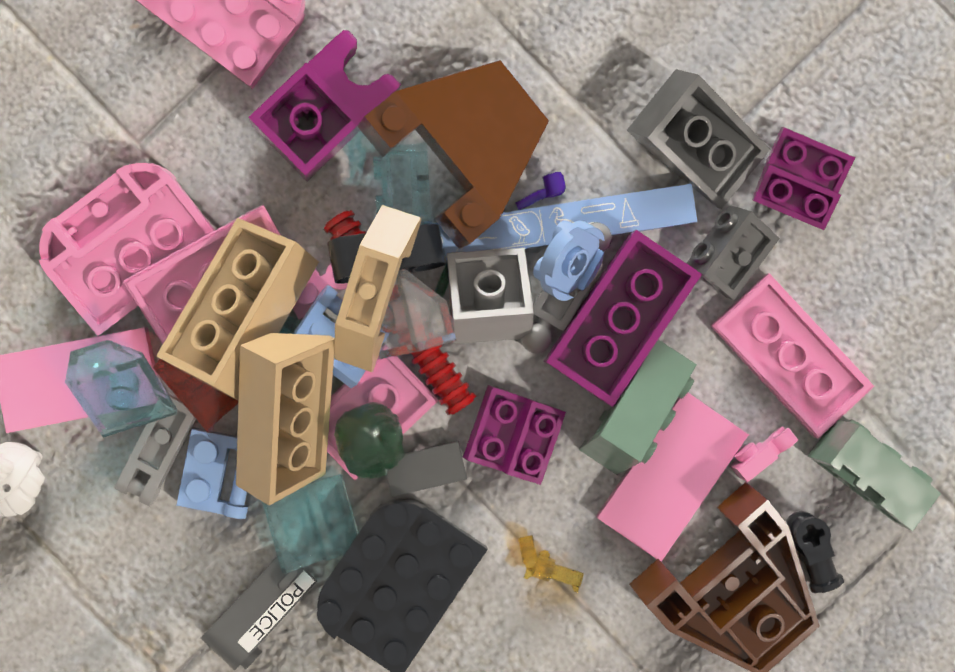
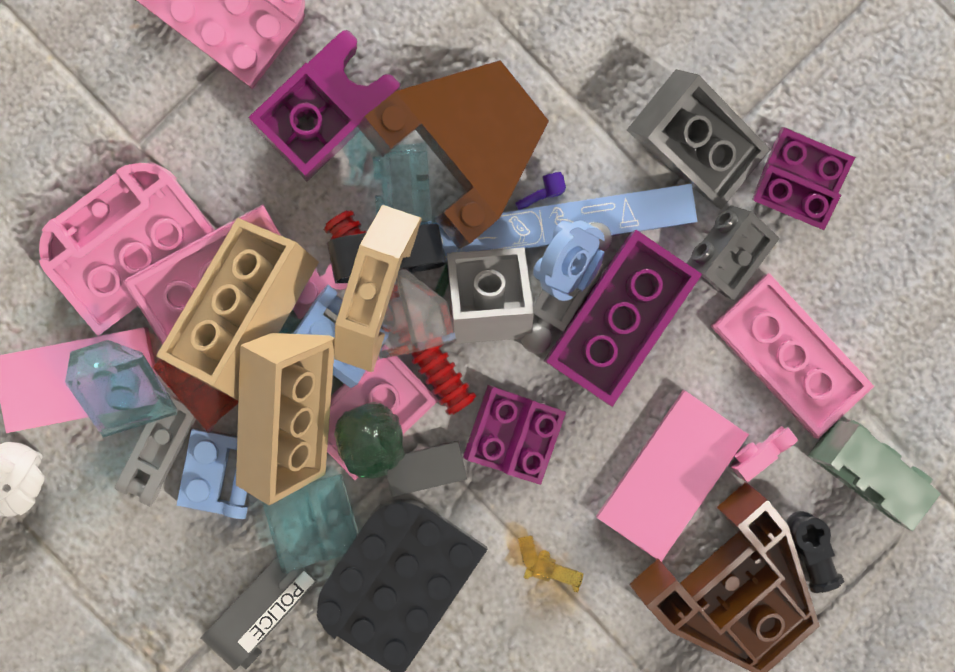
(641, 410): sand green wedge -> none

